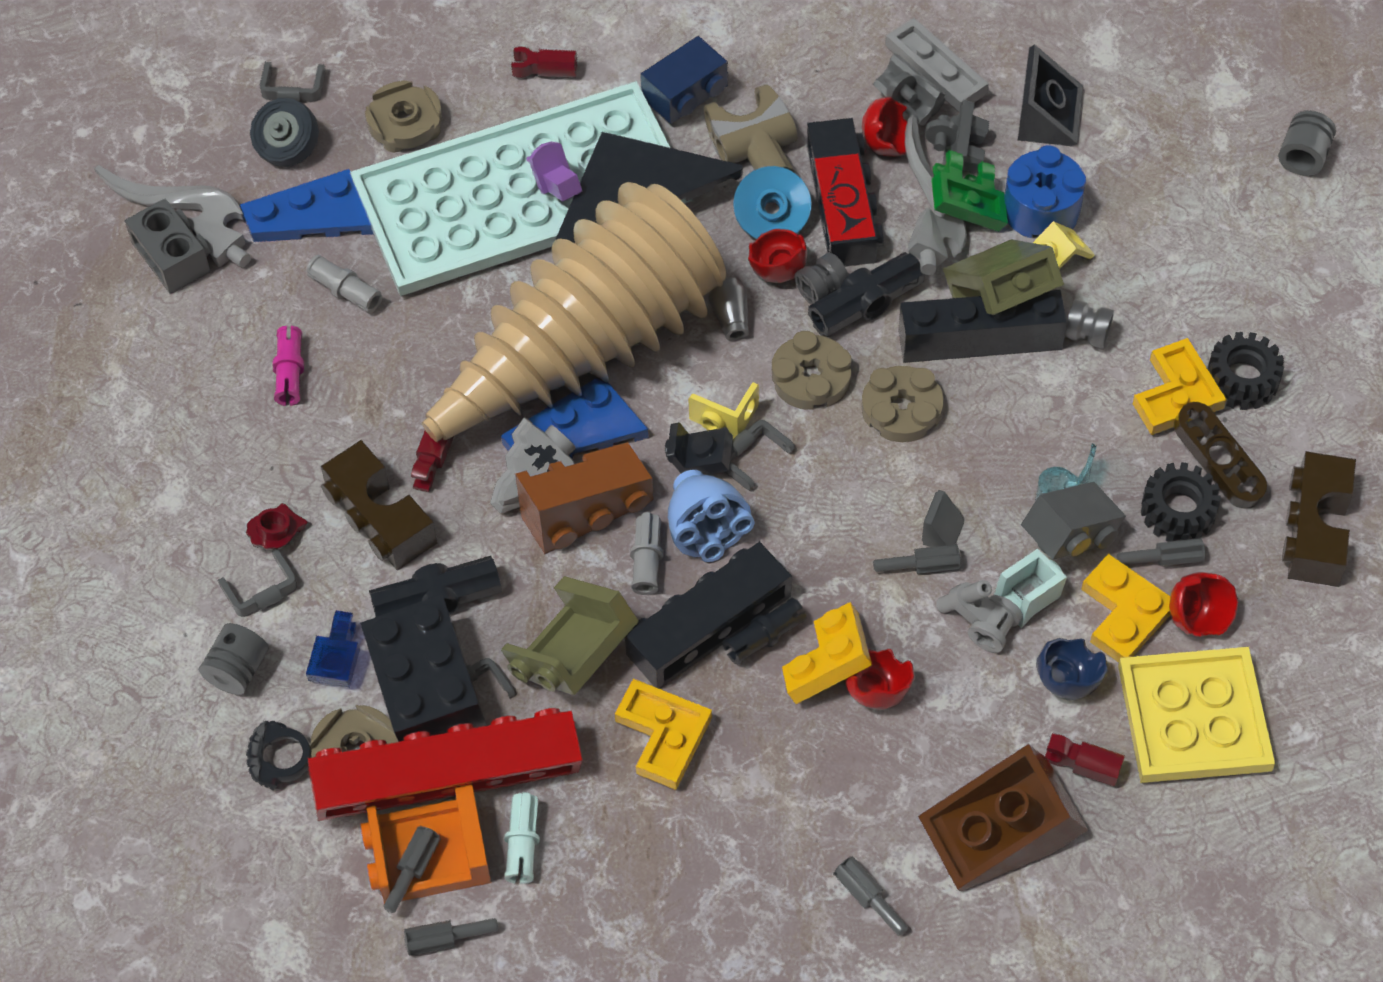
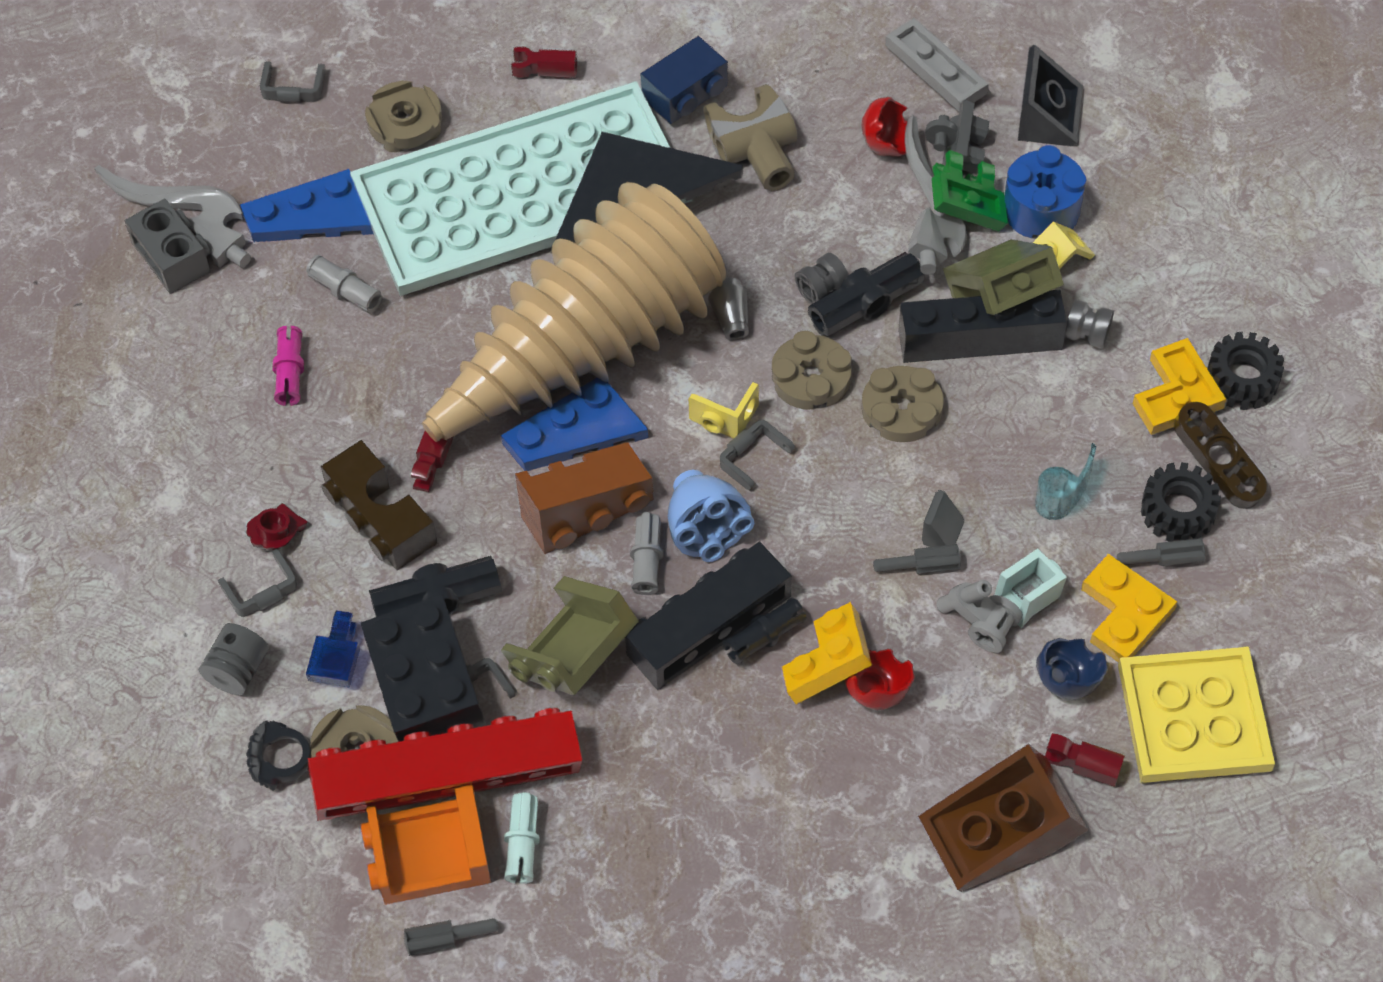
(284, 132): black wheel -> none
(413, 864): dark grey axle -> none
(532, 452): light grey rock -> none
(553, 172): medium lavender piece -> none
(674, 730): yellow plate -> none
(700, 451): black bracket -> none
(767, 186): dark azure dish -> none
(778, 255): red hair -> none
(842, 191): brick -> none
(868, 892): dark grey axle -> none
(911, 89): dark grey hips -> none
(1073, 520): dark grey brick -> none
(1203, 604): red hair -> none
(1307, 143): dark grey piece -> none
(1316, 549): dark brown arch -> none

